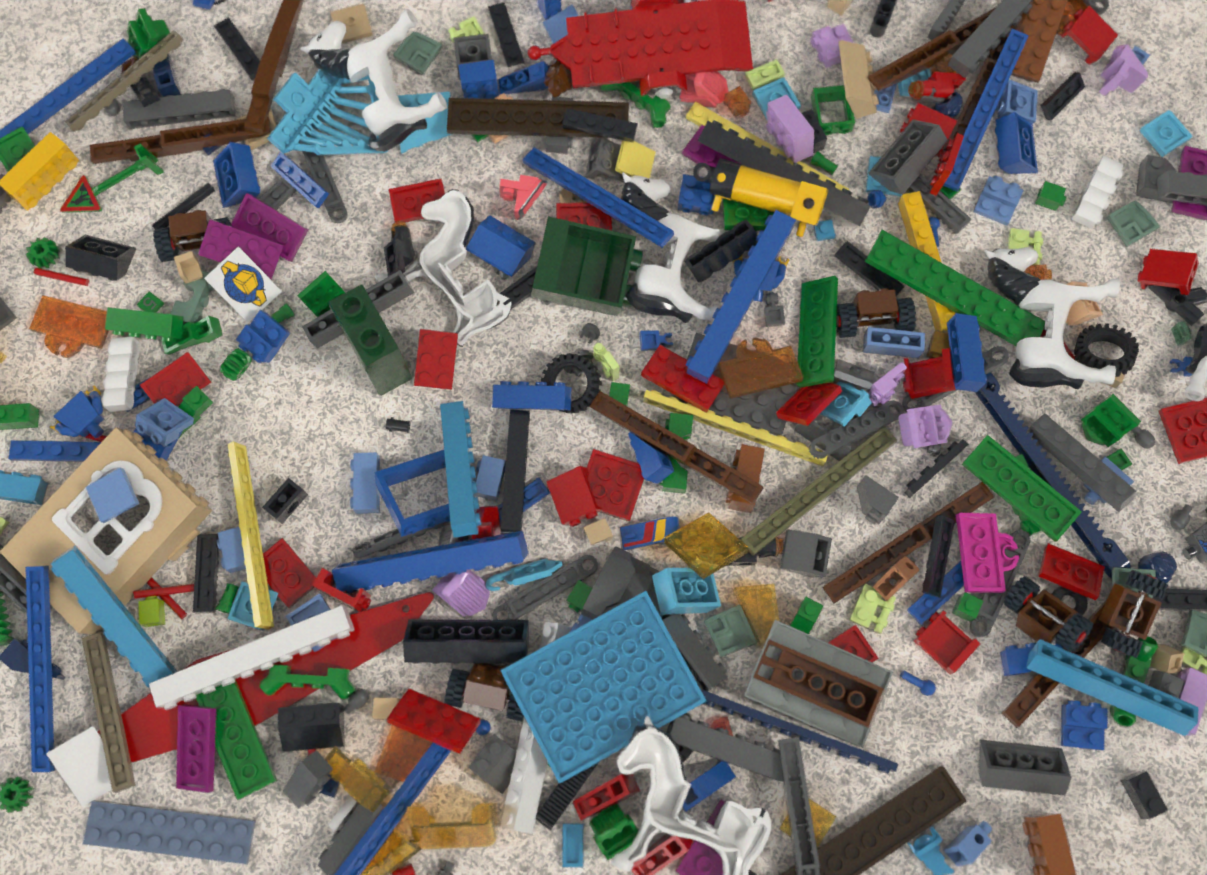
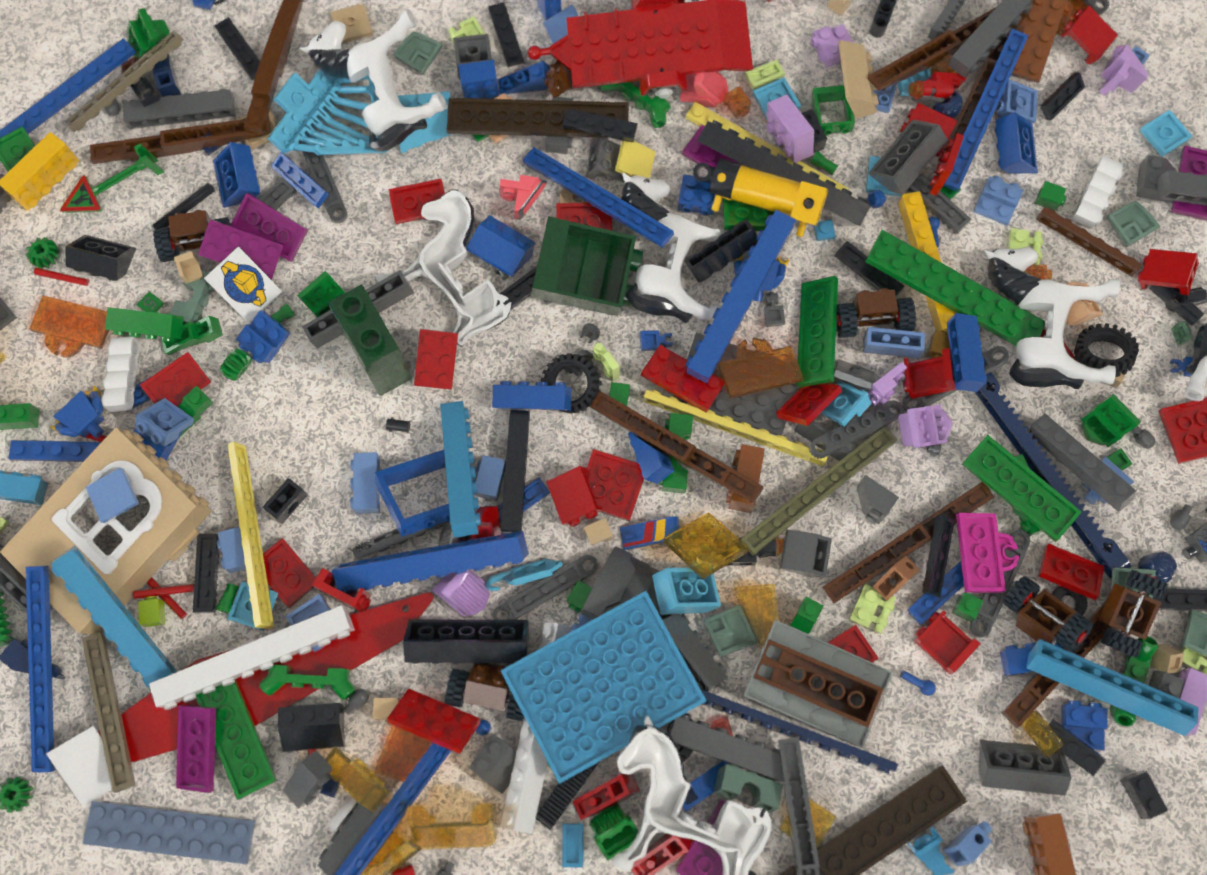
(399, 250): black plate -> none
(764, 791): none -> sand green arch
(941, 461): black plate -> none
(1042, 734): none -> clear yellow plate
(1077, 749): none -> black plate
(1088, 241): none -> reddish brown plate

